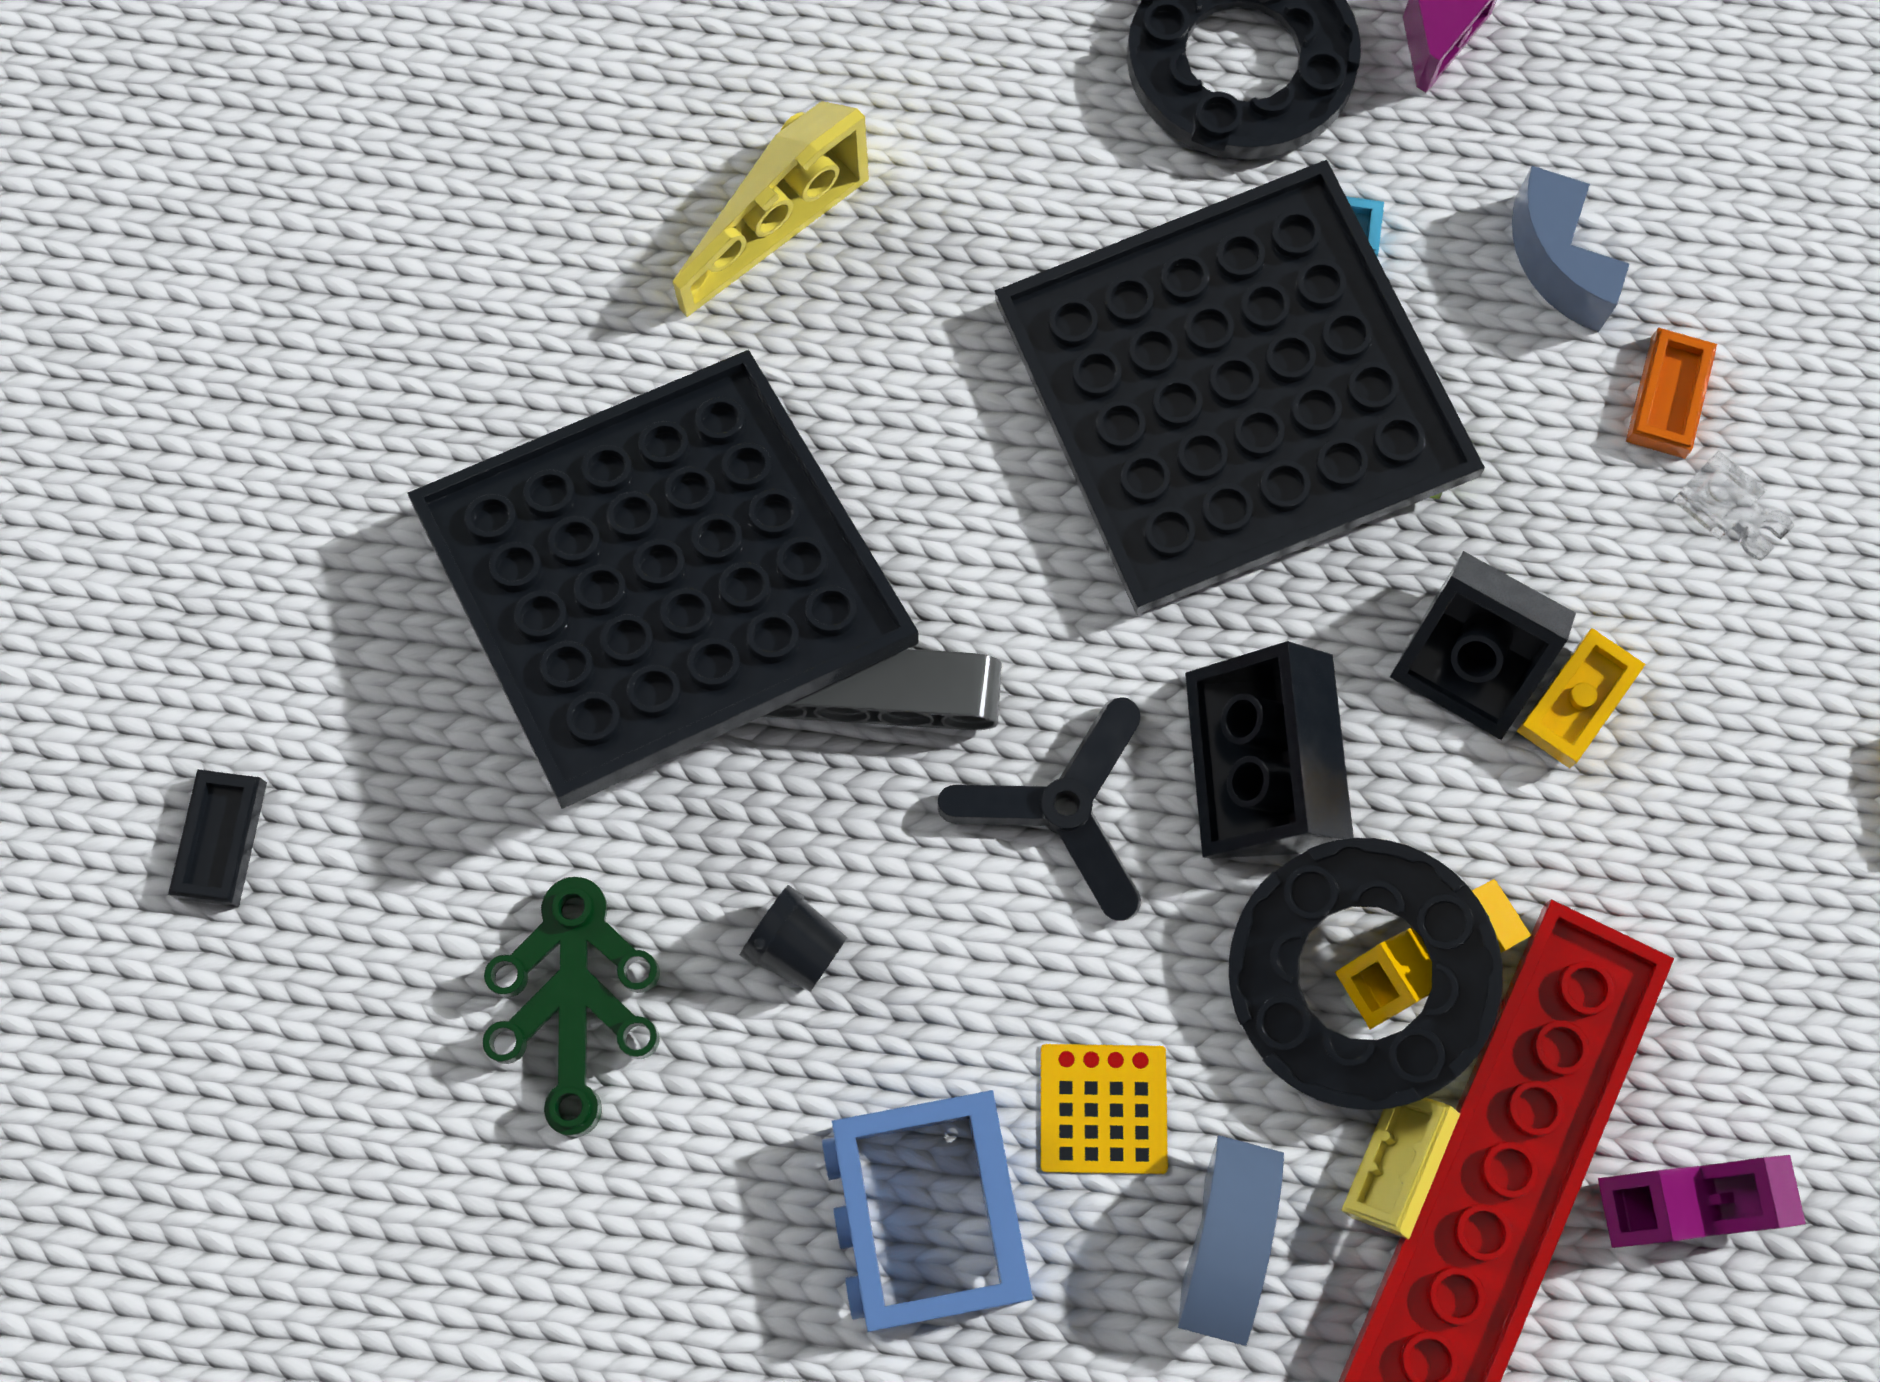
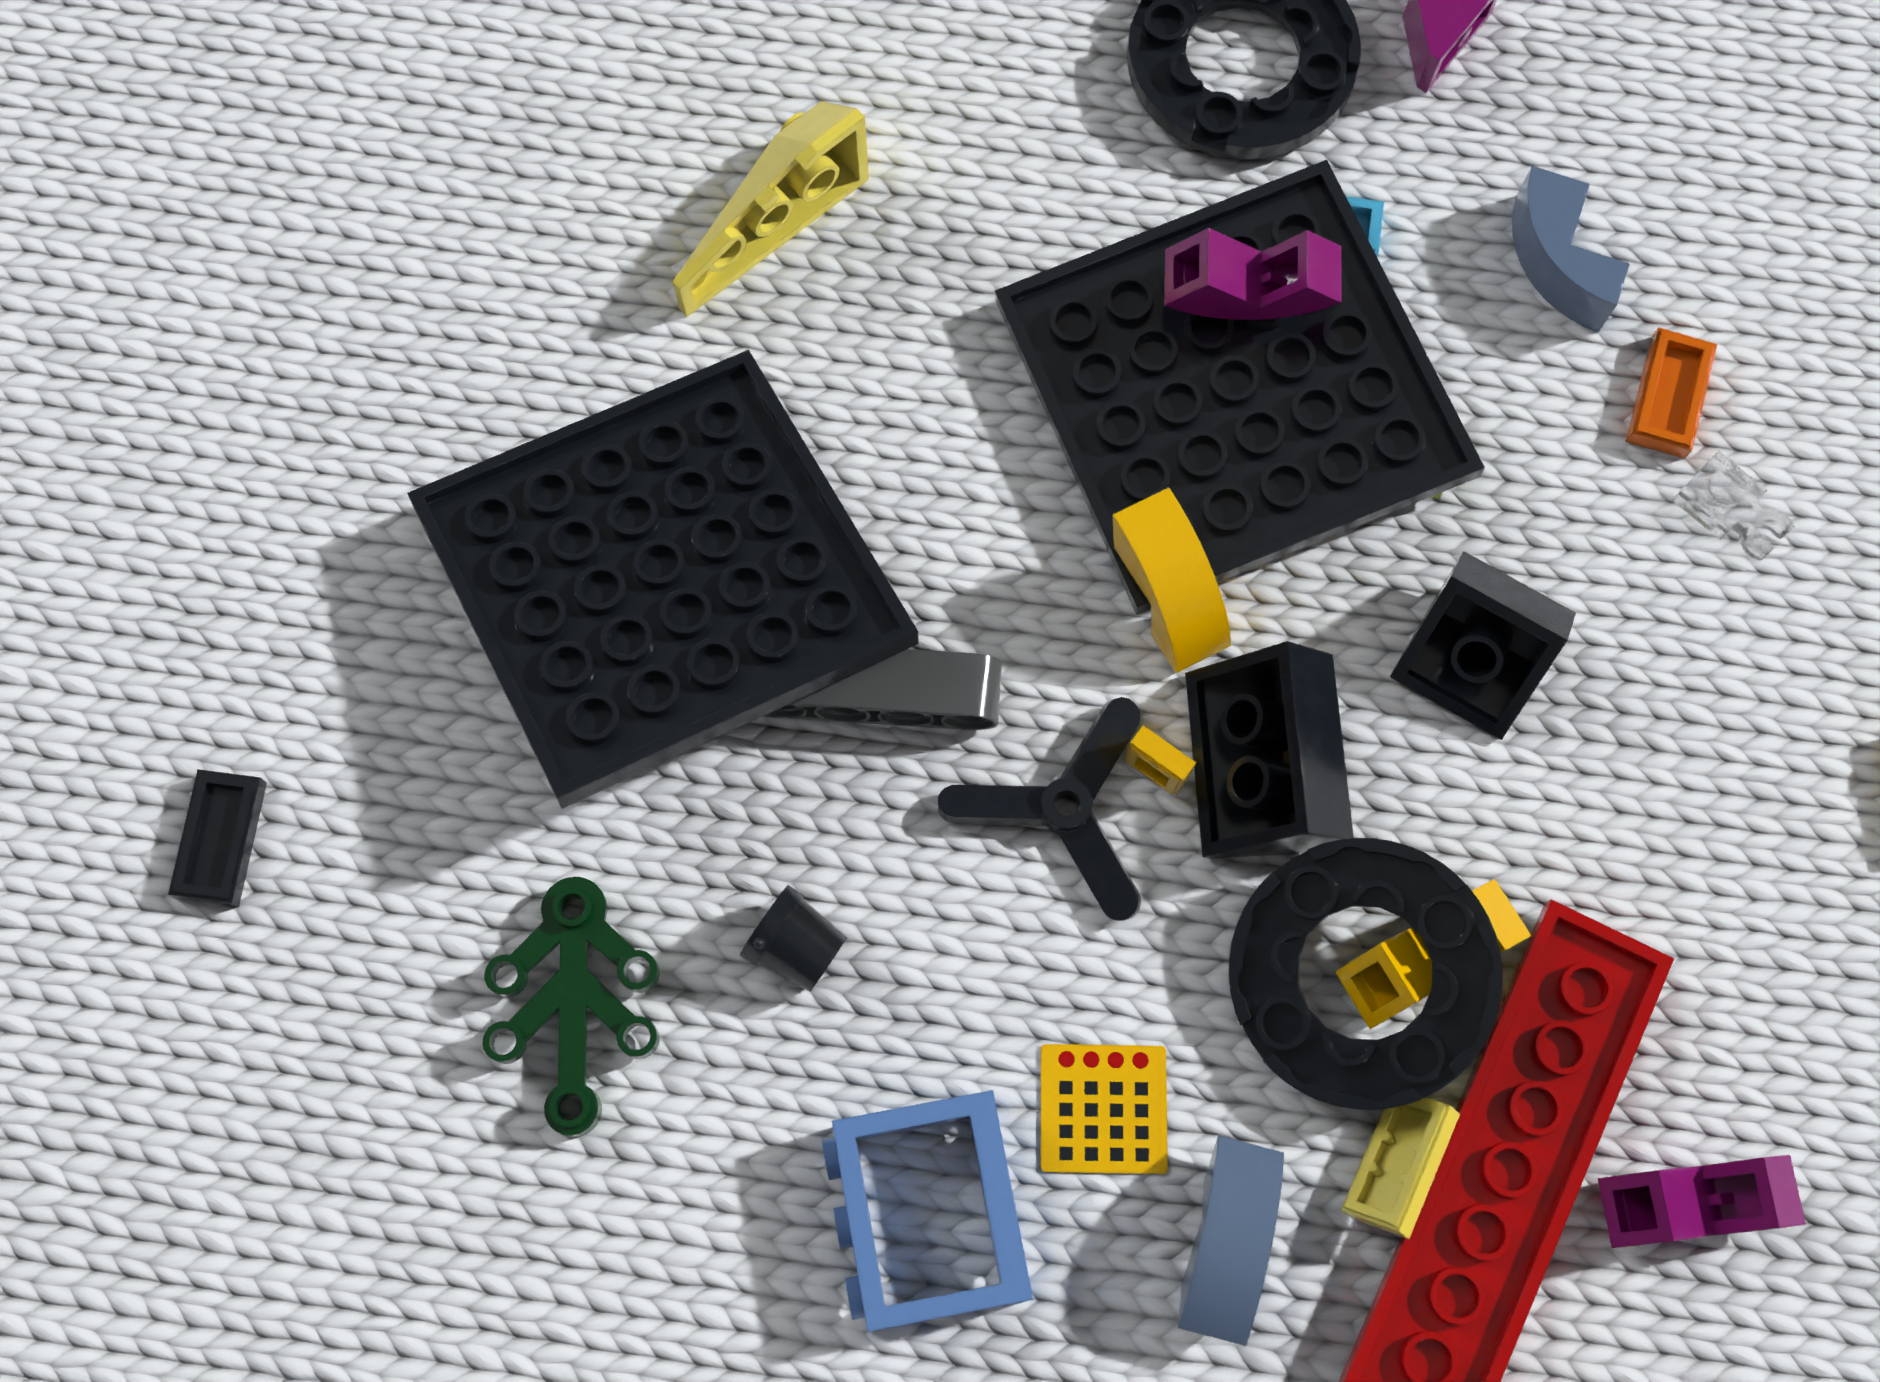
(1159, 761): none -> yellow tile
(1175, 577): none -> yellow brick
(1237, 282): none -> magenta brick
(1581, 698): yellow plate -> none

